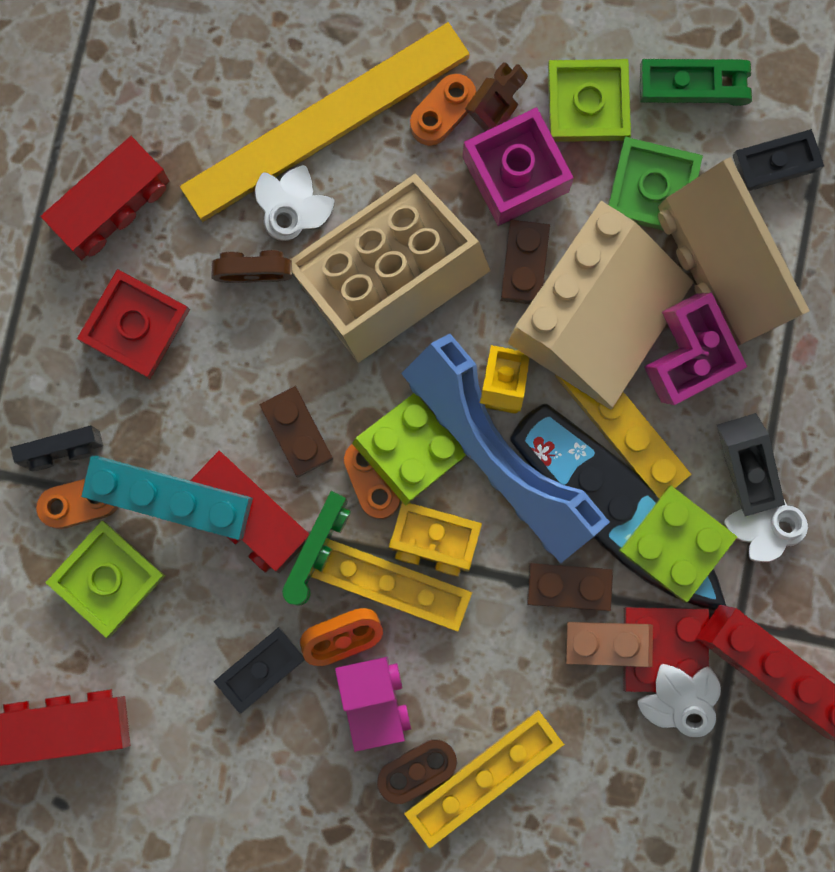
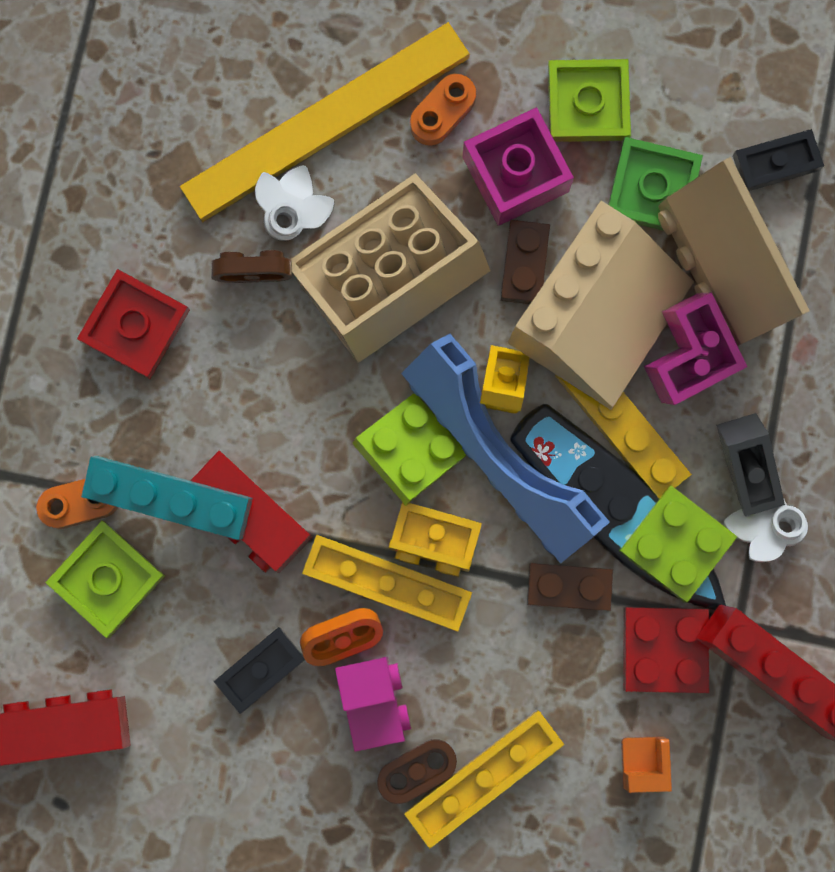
(40, 453): black plate -> none
(106, 199): red brick -> none
(296, 431): reddish brown plate -> none
(315, 550): green plate -> none
(365, 483): orange plate -> none
(494, 99): reddish brown plate -> none
(610, 644): nougat plate -> none
(646, 764): none -> orange panel
(680, 696): white plate -> none
(695, 81): green plate -> none

